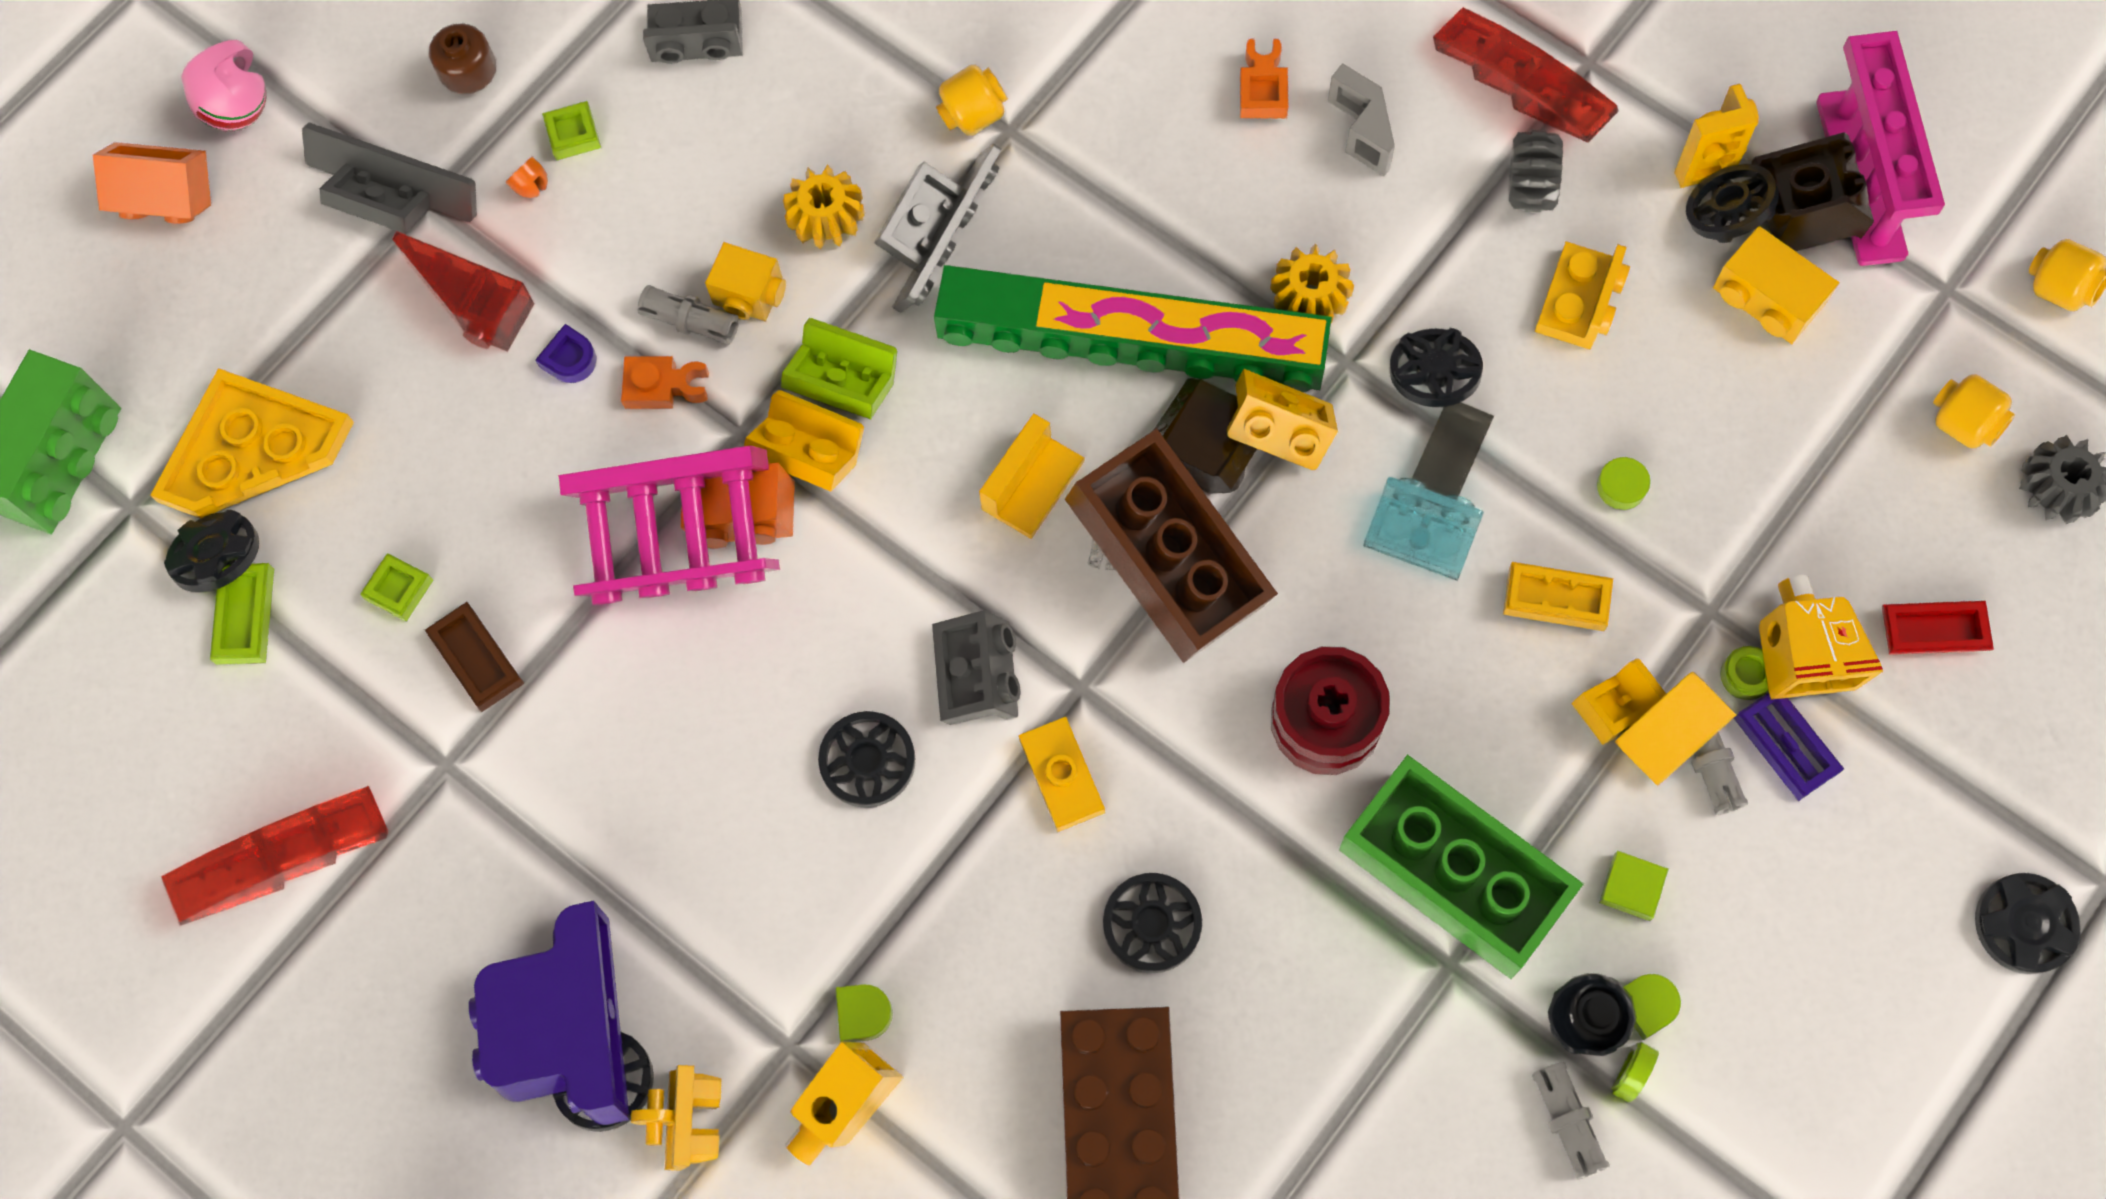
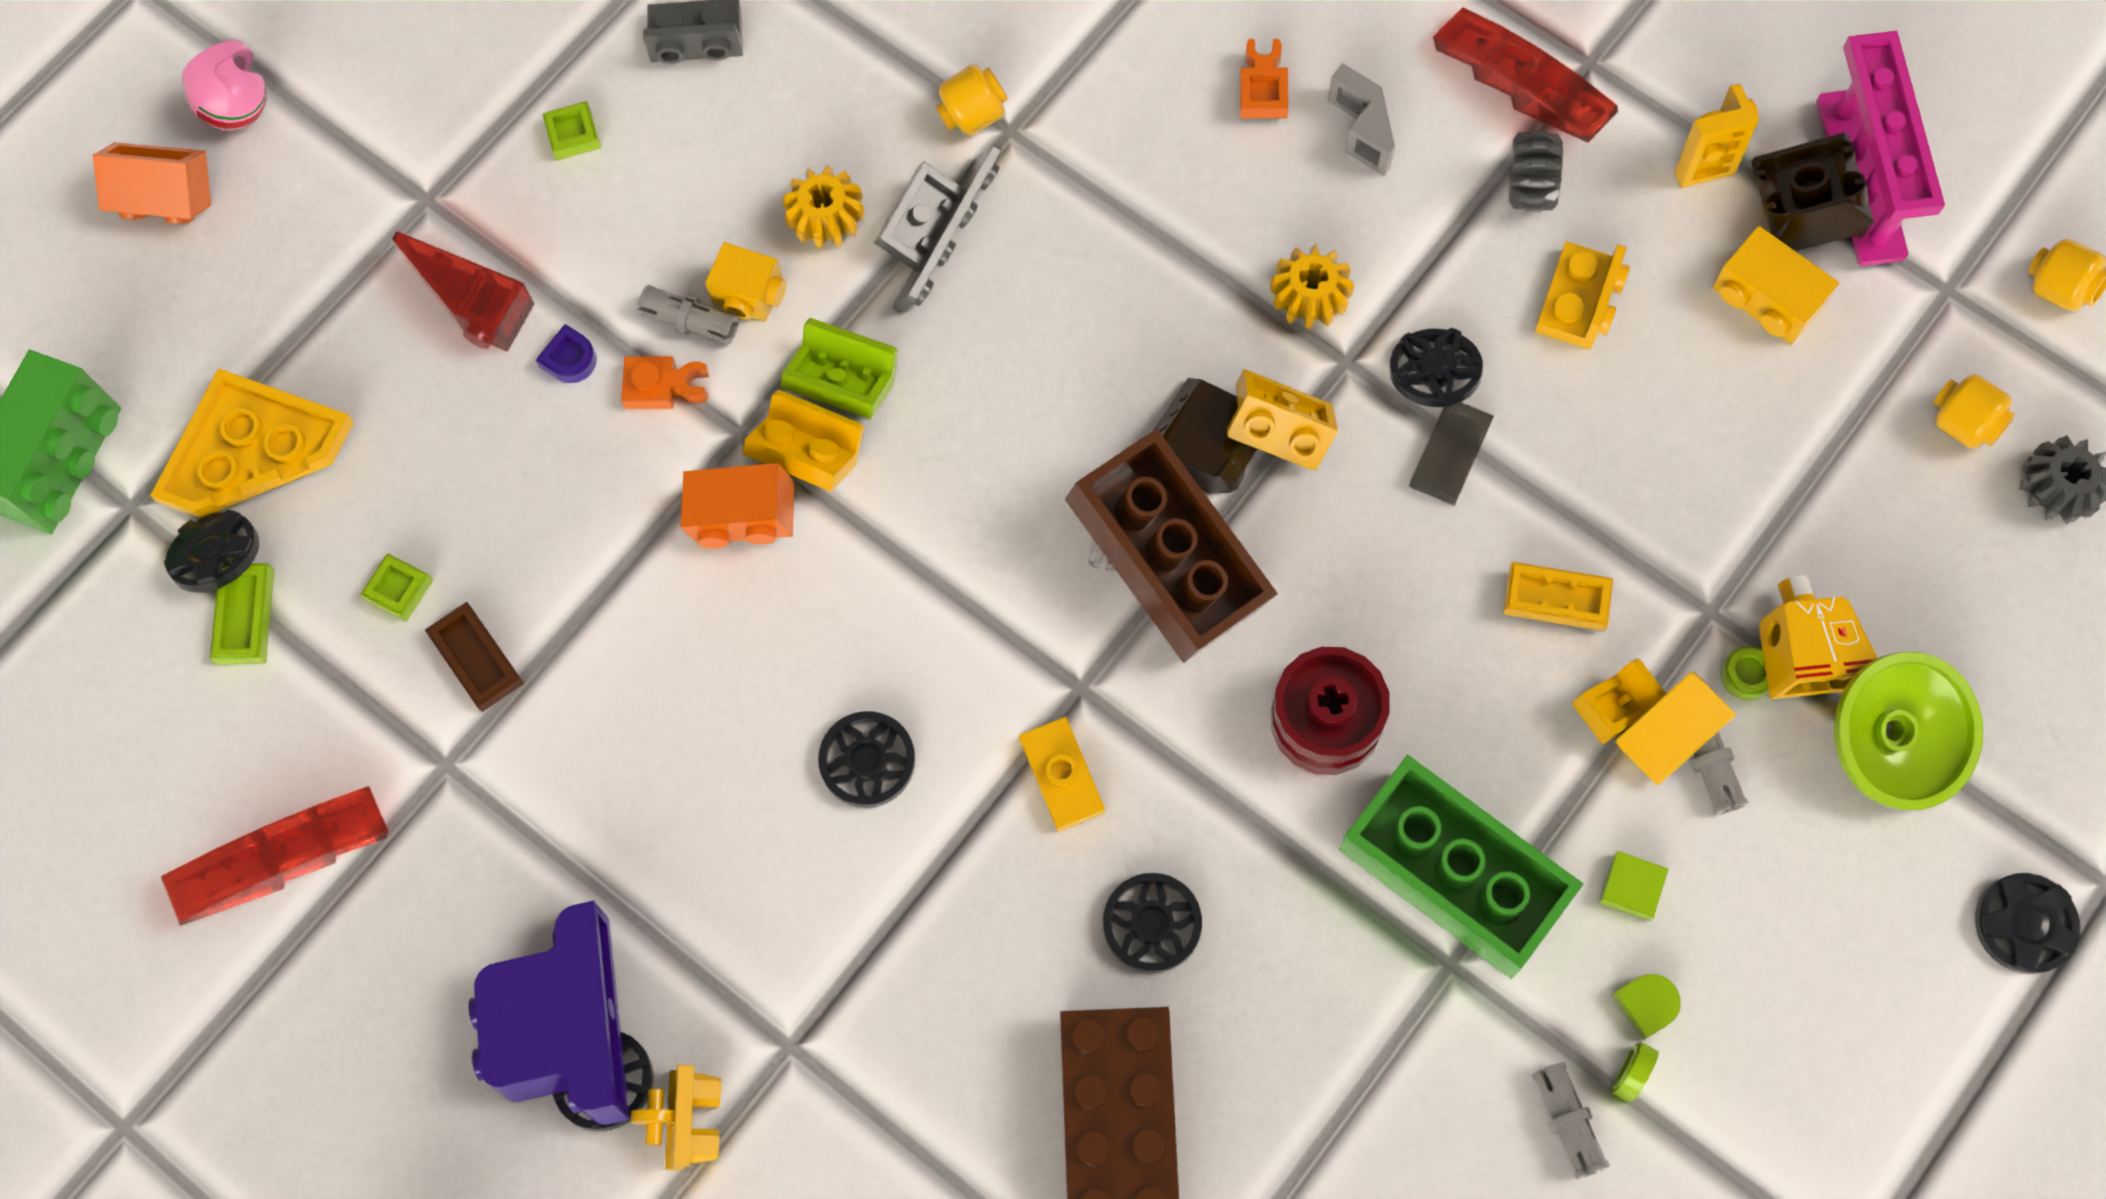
(384, 183): dark grey bracket -> none
(462, 58): reddish brown head -> none
(529, 179): orange hinge -> none
(641, 484): dark pink fence -> none
(856, 1083): yellow torso -> none
(862, 1012): lime tile -> none
(975, 668): dark grey bracket -> none
(1029, 478): yellow panel -> none
(1130, 327): brick -> none
(1423, 527): clear light blue bracket -> none
(1592, 1015): black hair -> none
(1623, 483): lime tile -> none
(1732, 202): black wheel -> none
(1774, 755): dark purple tile -> none
(1933, 734): none -> lime dish
(1937, 627): red tile -> none

